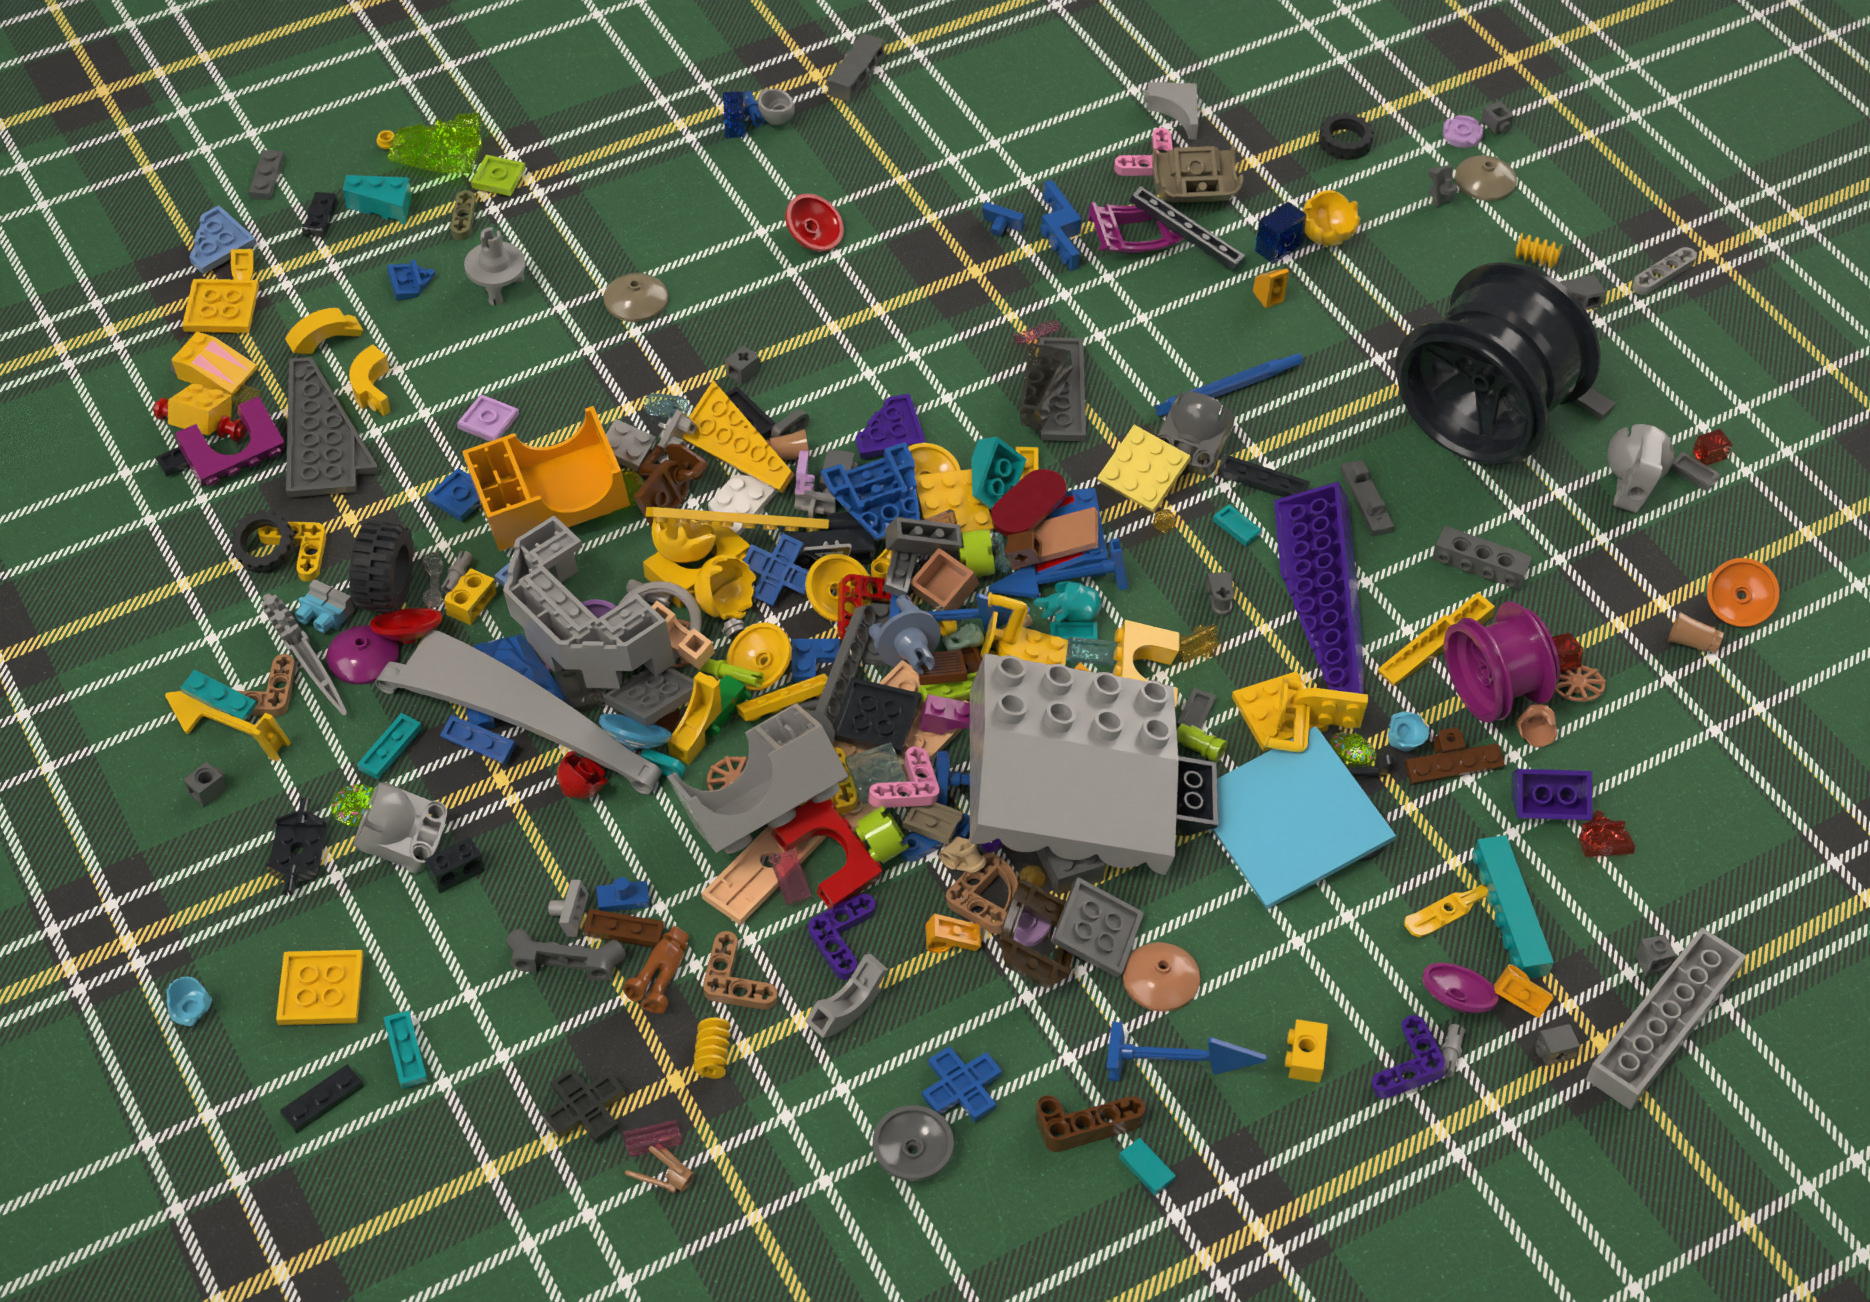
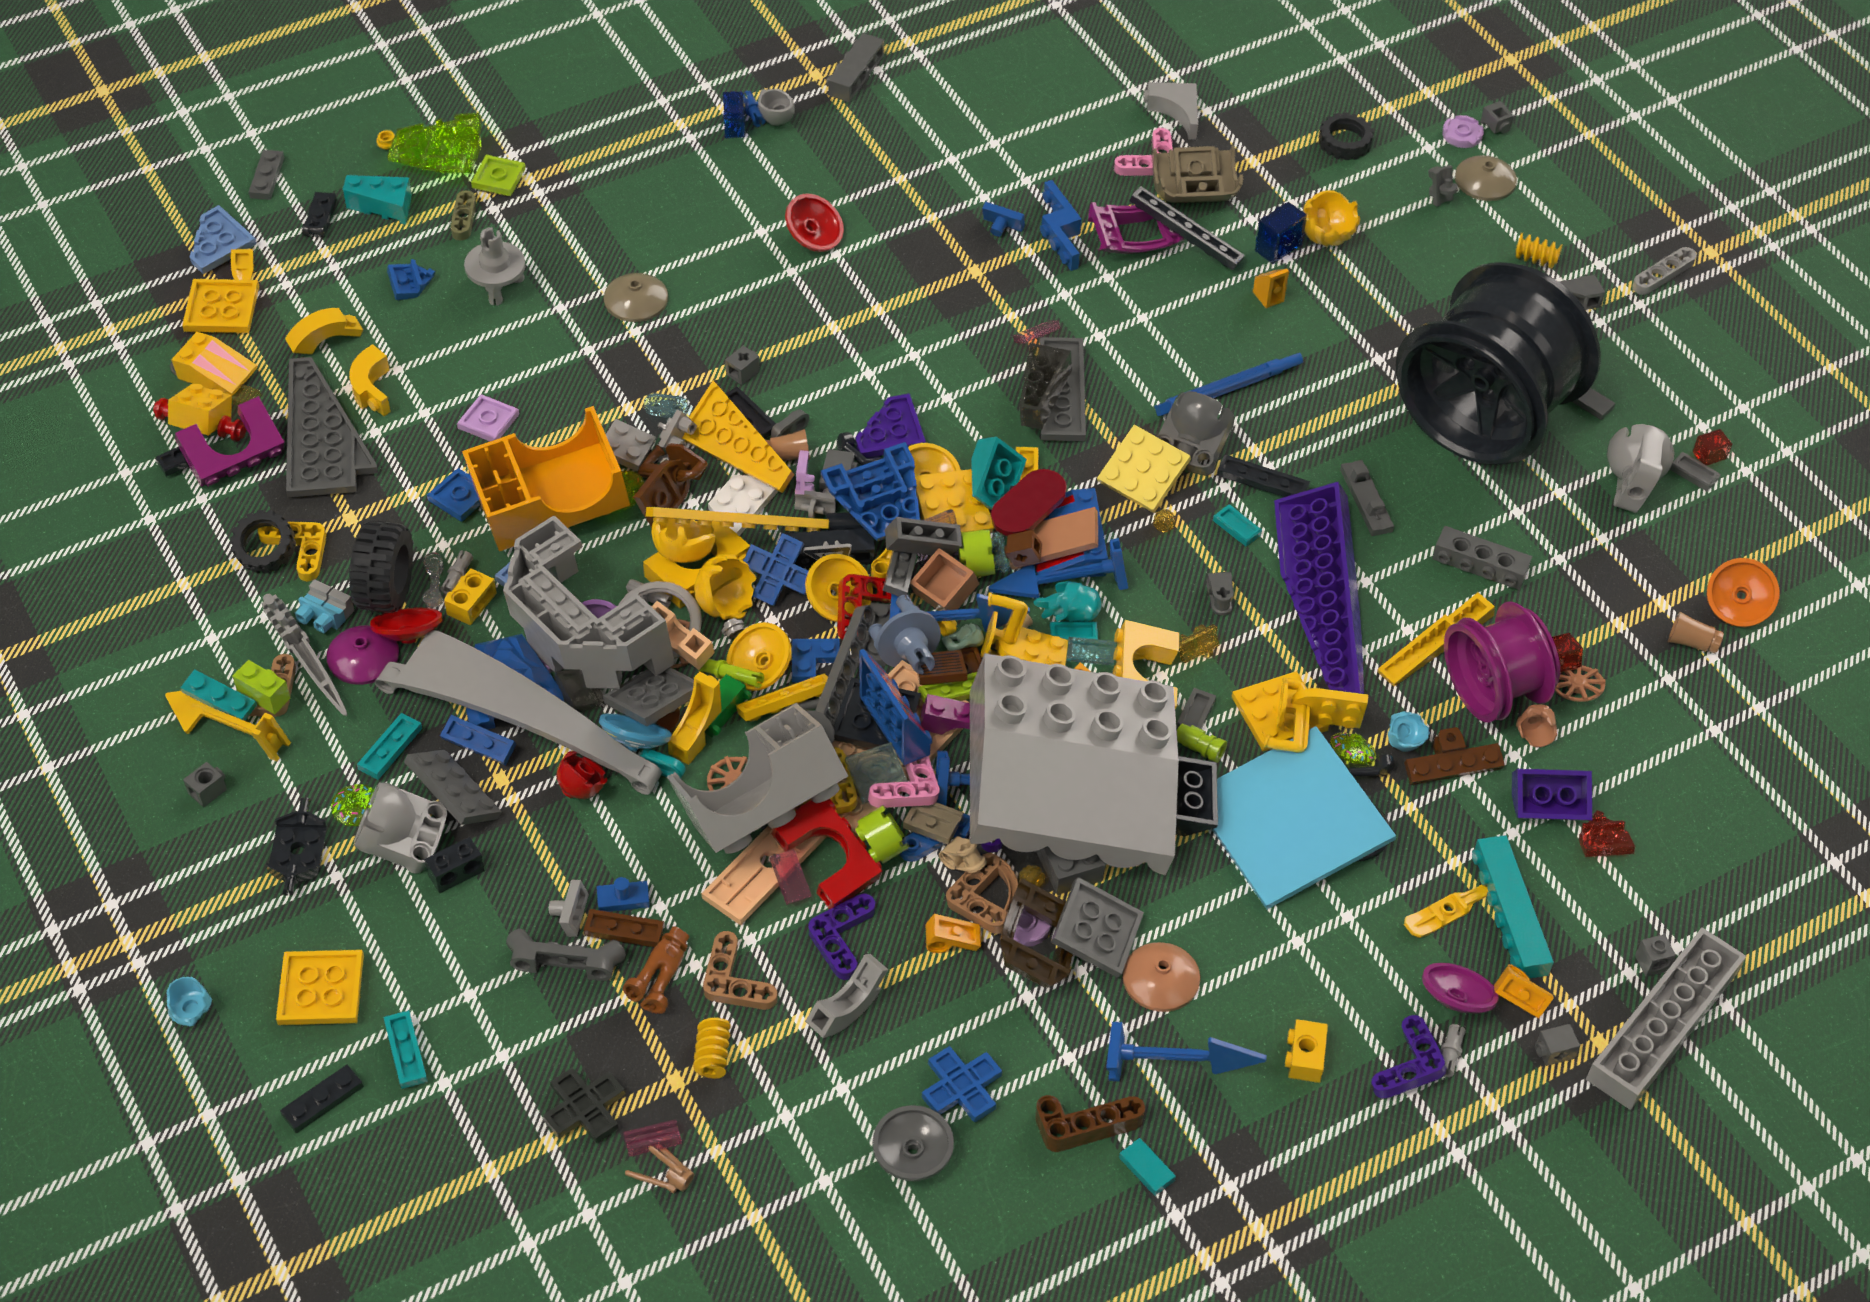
(262, 686): none -> lime brick
(452, 787): none -> dark grey plate
(846, 443): none -> black bar
(892, 711): none -> blue slope

